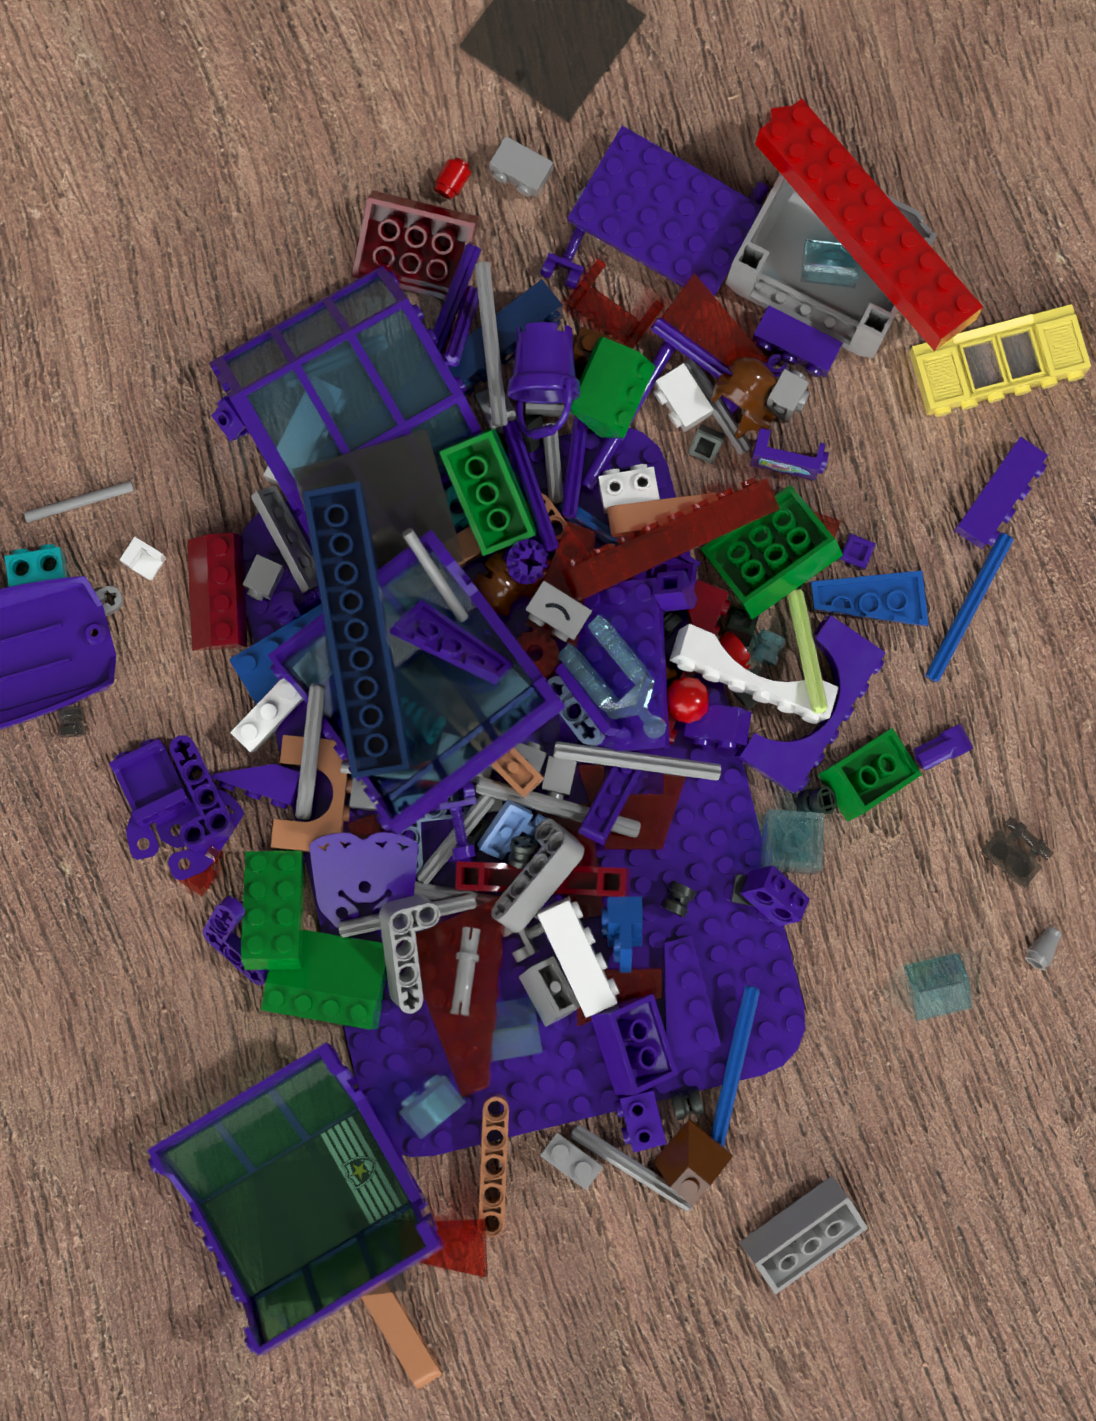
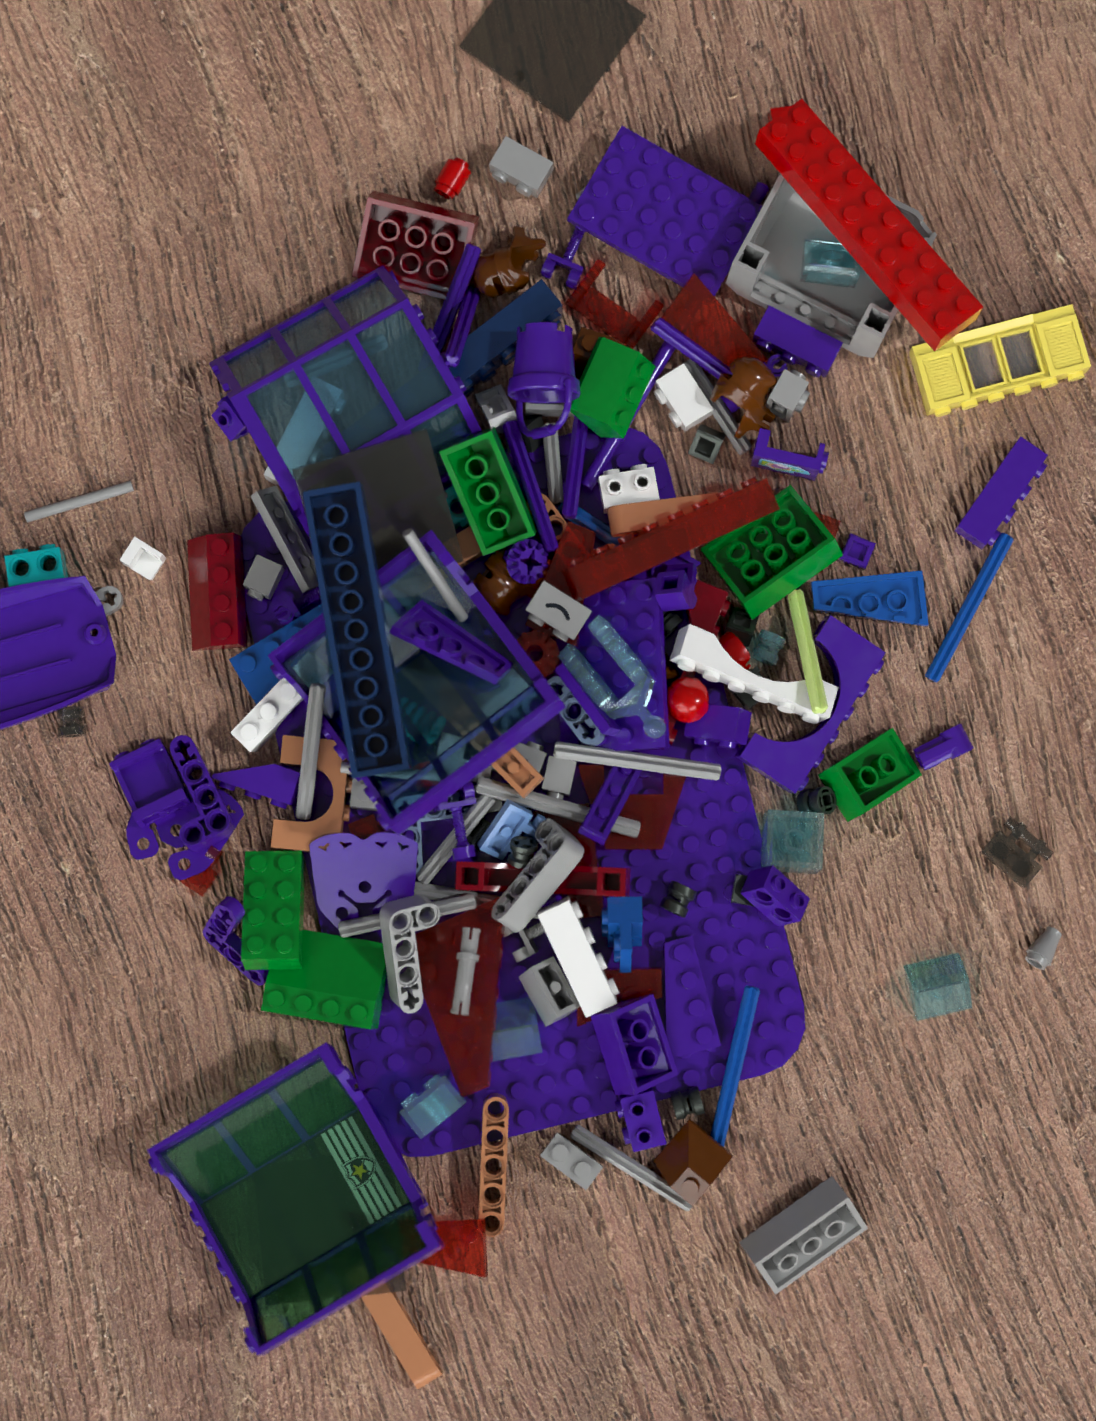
(491, 344): light grey axle -> none
(502, 269): none -> reddish brown piece

